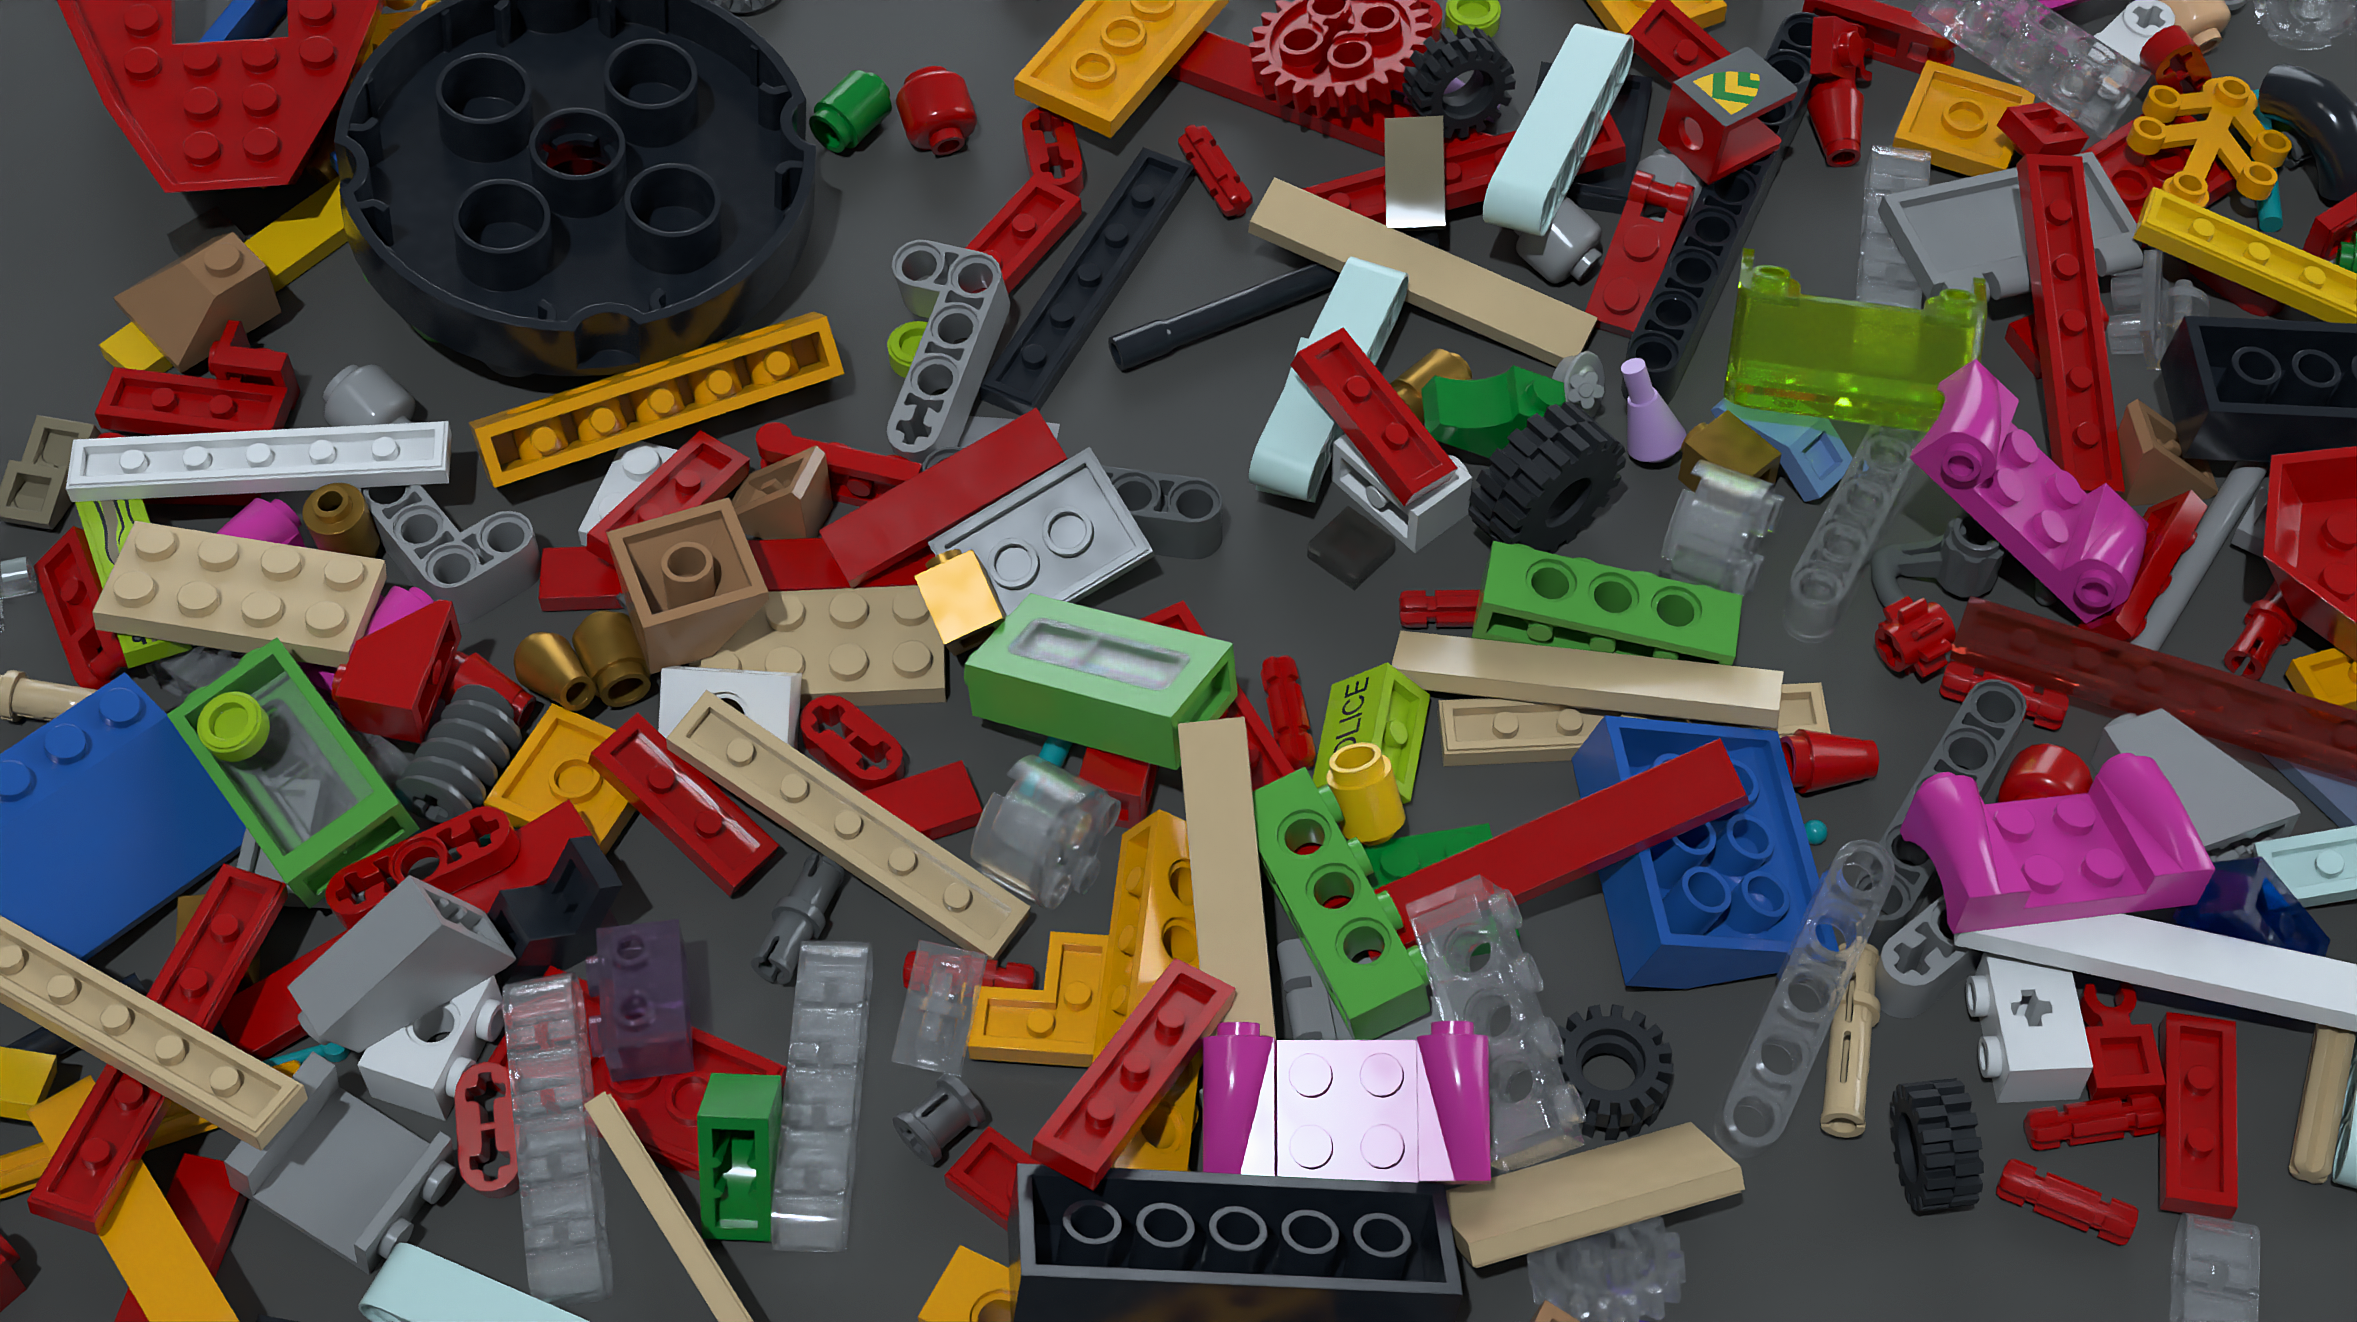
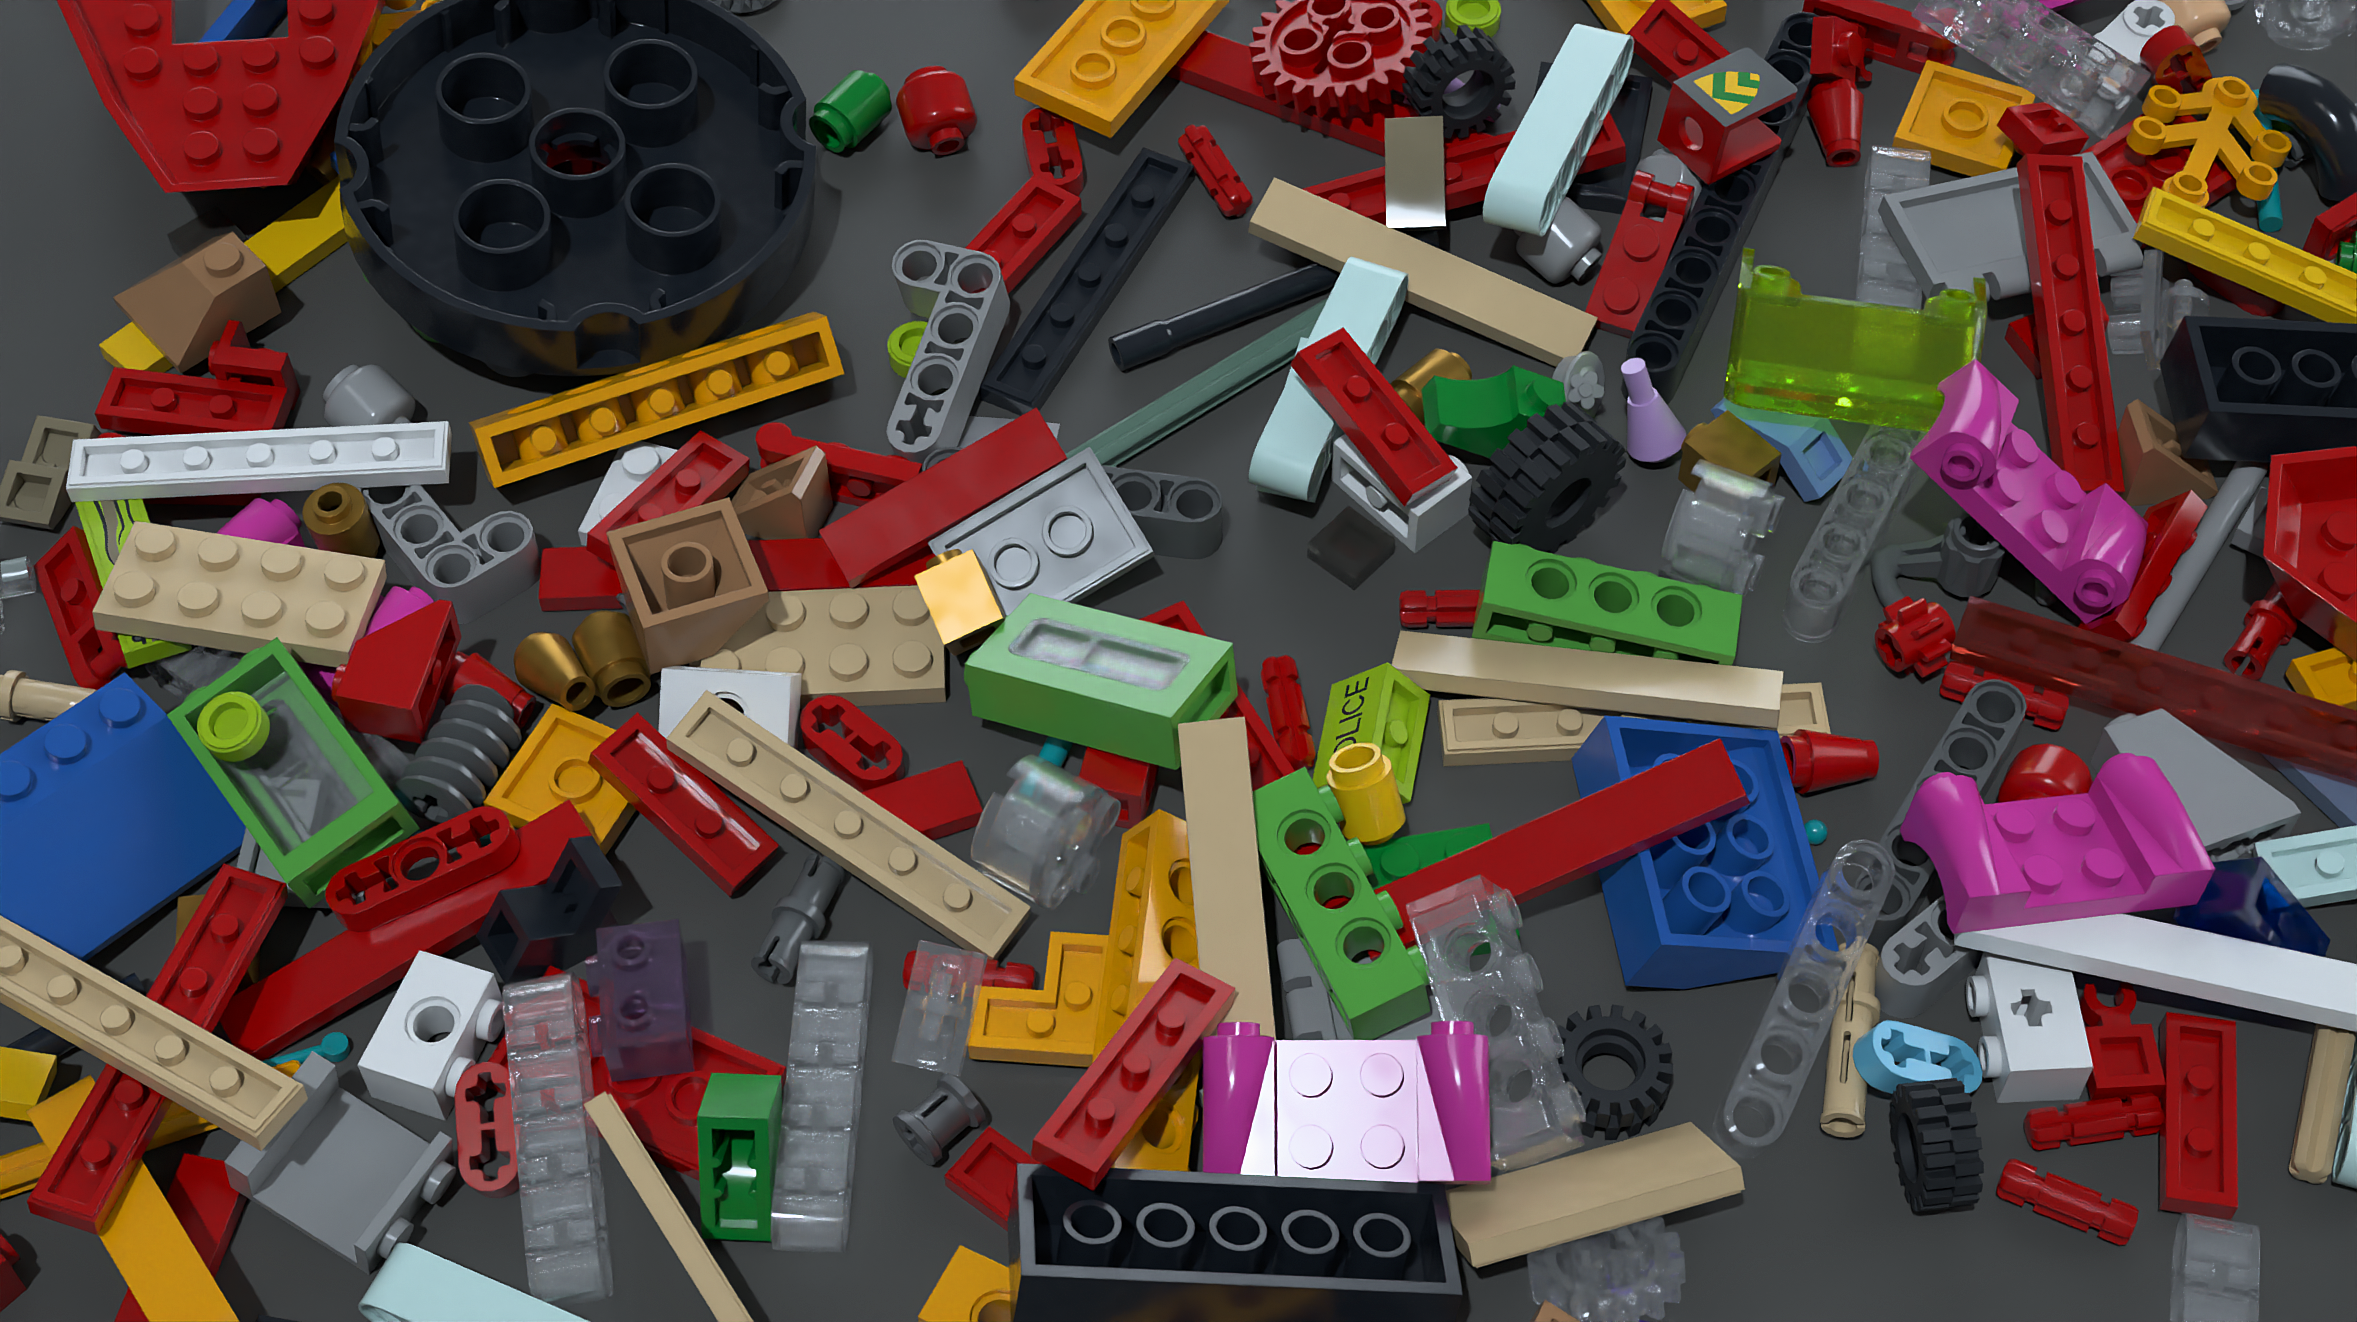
(398, 966): light grey slope -> none
(1202, 391): none -> sand green axle
(1918, 1053): none -> medium azure beam

